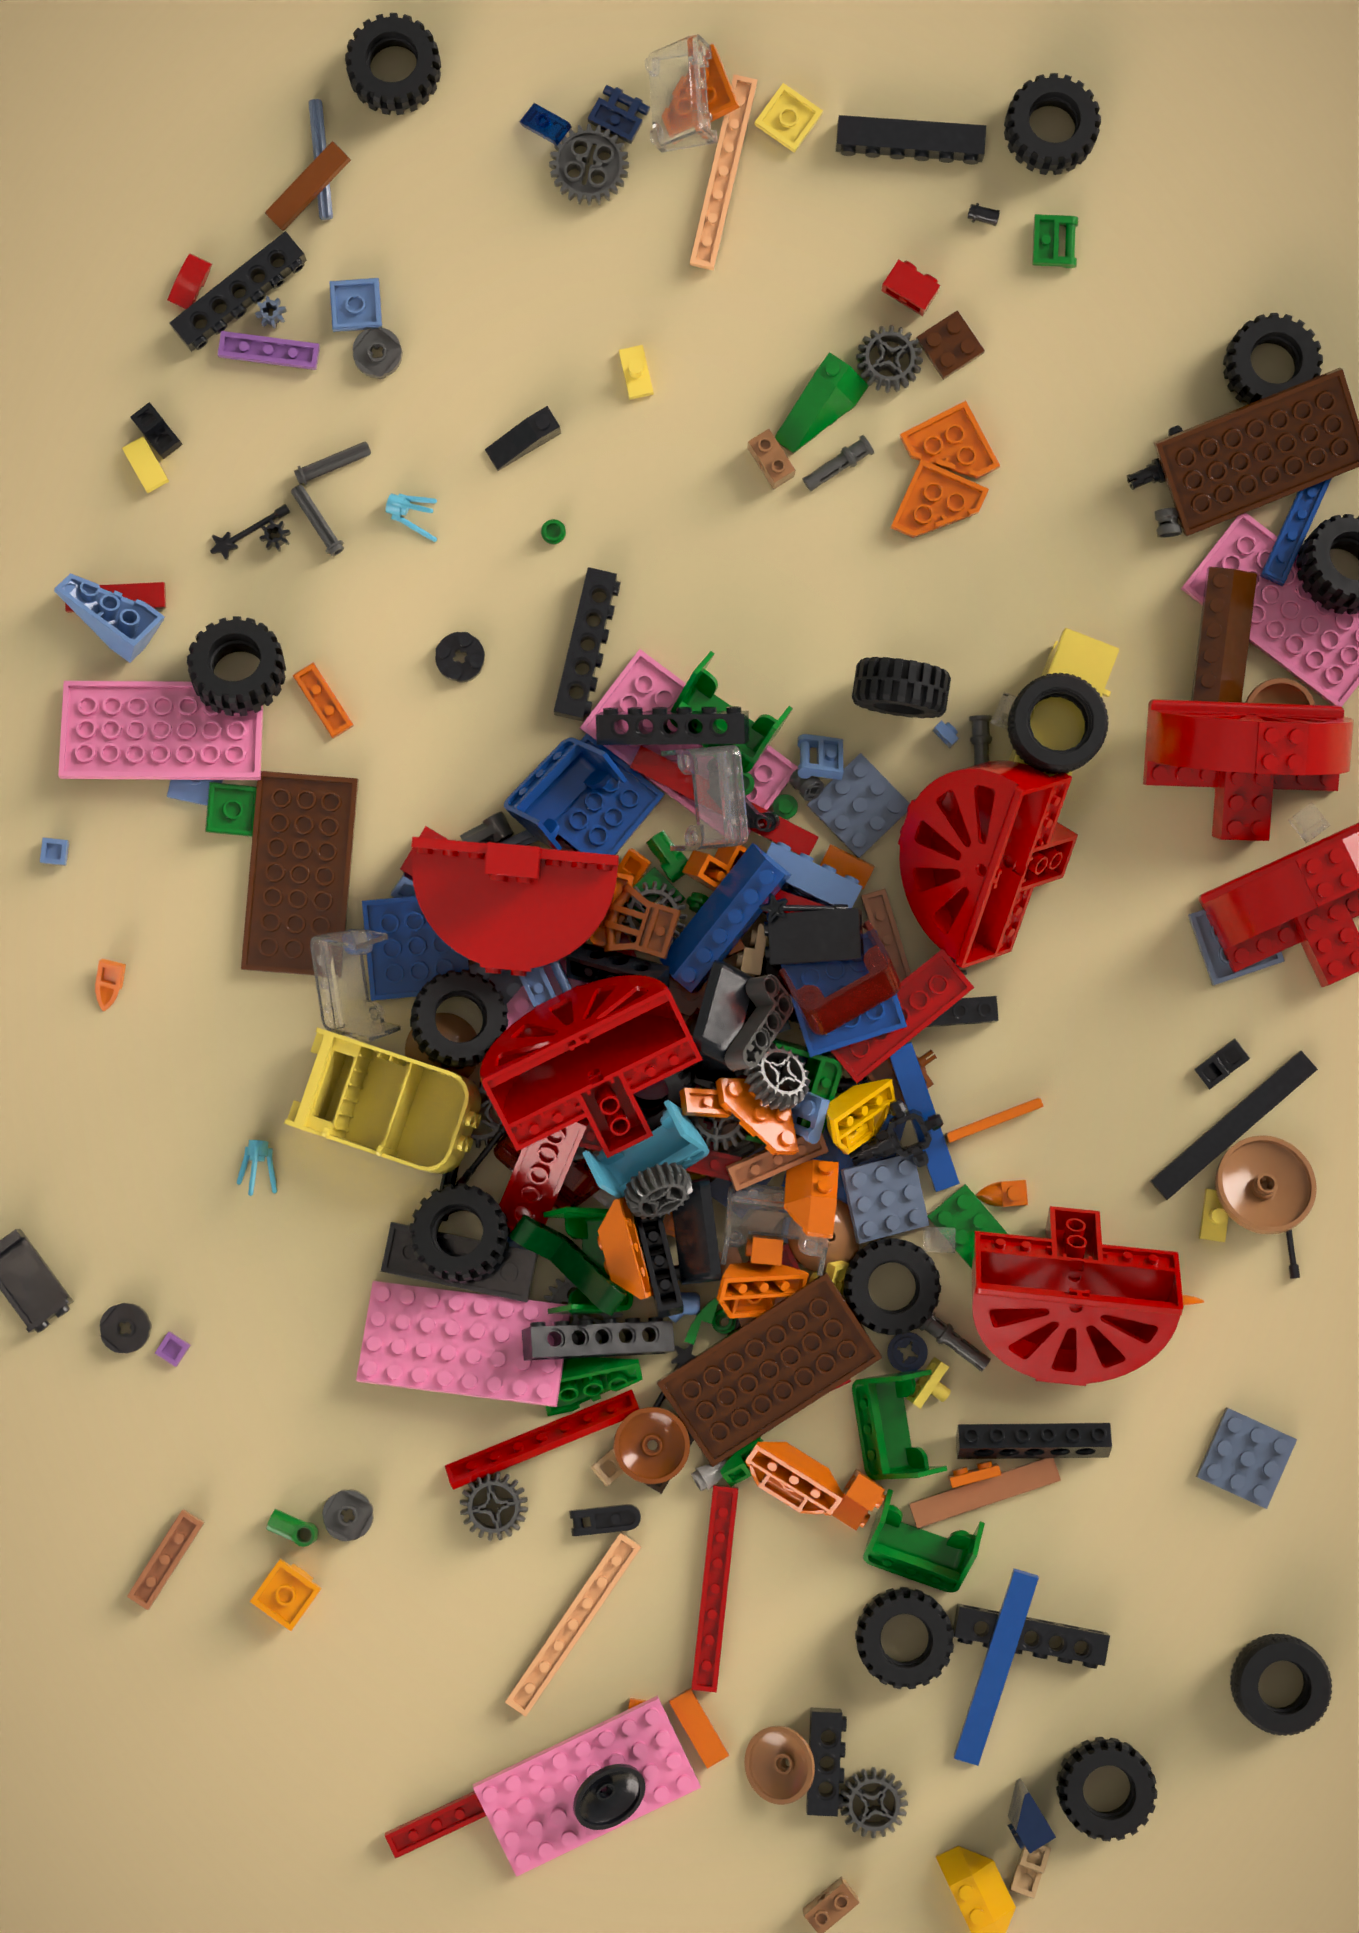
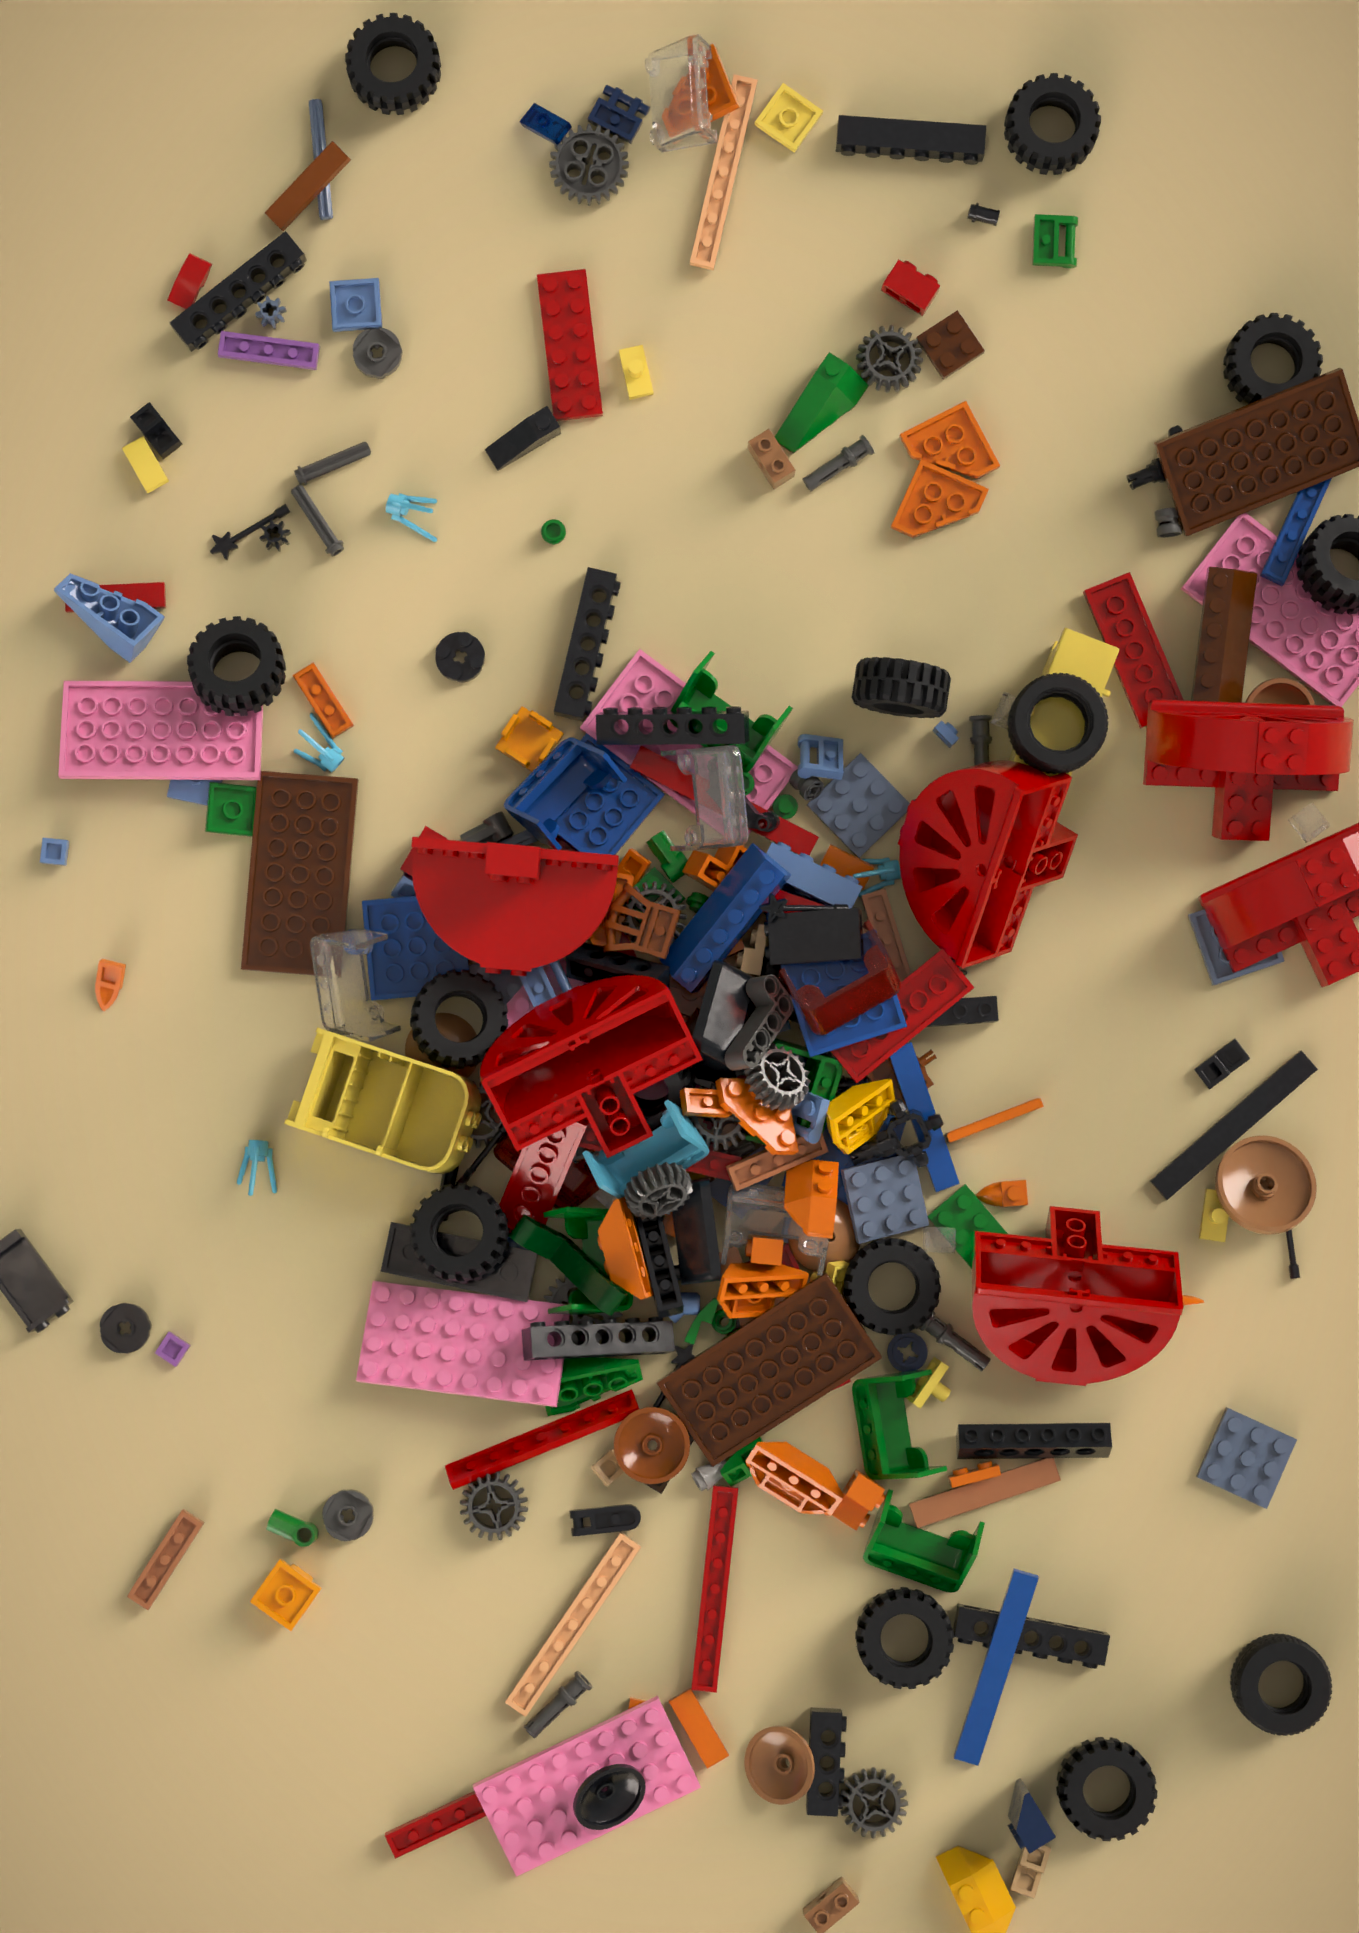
(329, 757): none -> medium azure plant
(528, 738): none -> light orange panel
(566, 1697): none -> dark grey pin
(569, 345): none -> red plate
(887, 871): none -> medium azure plant
(1140, 658): none -> red plate

